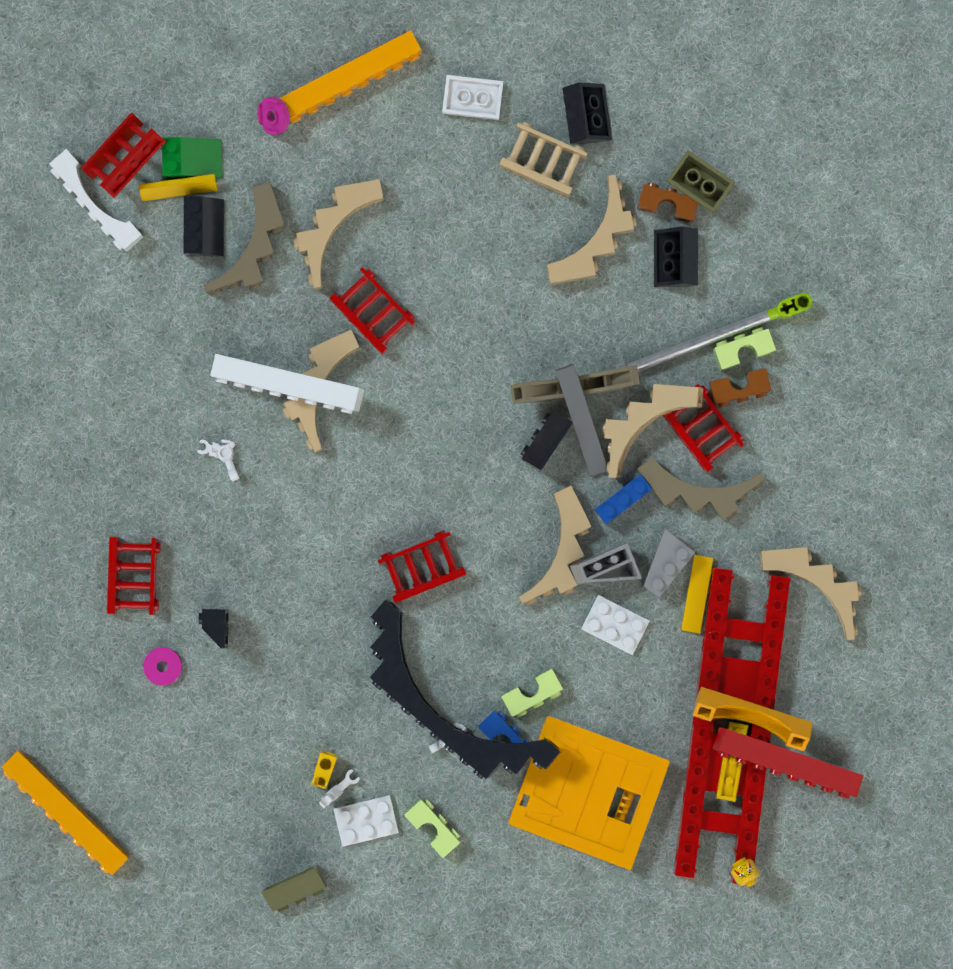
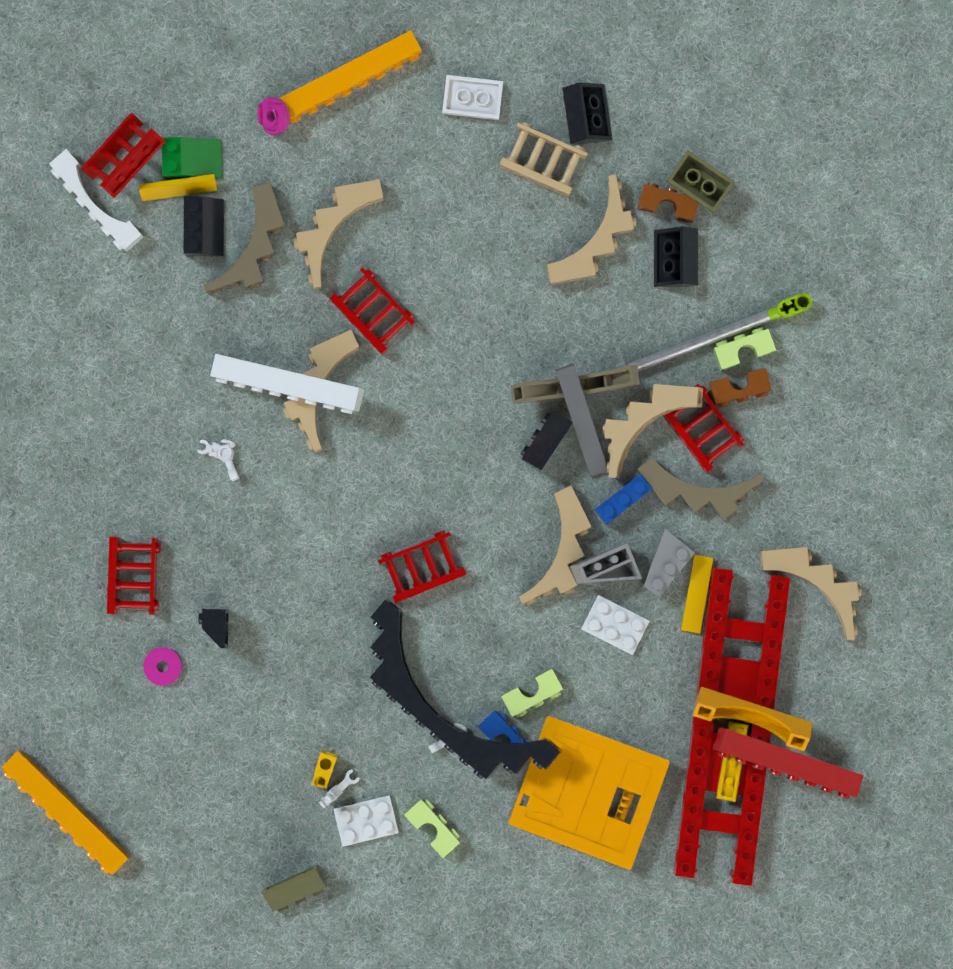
(745, 872): yellow head -> none

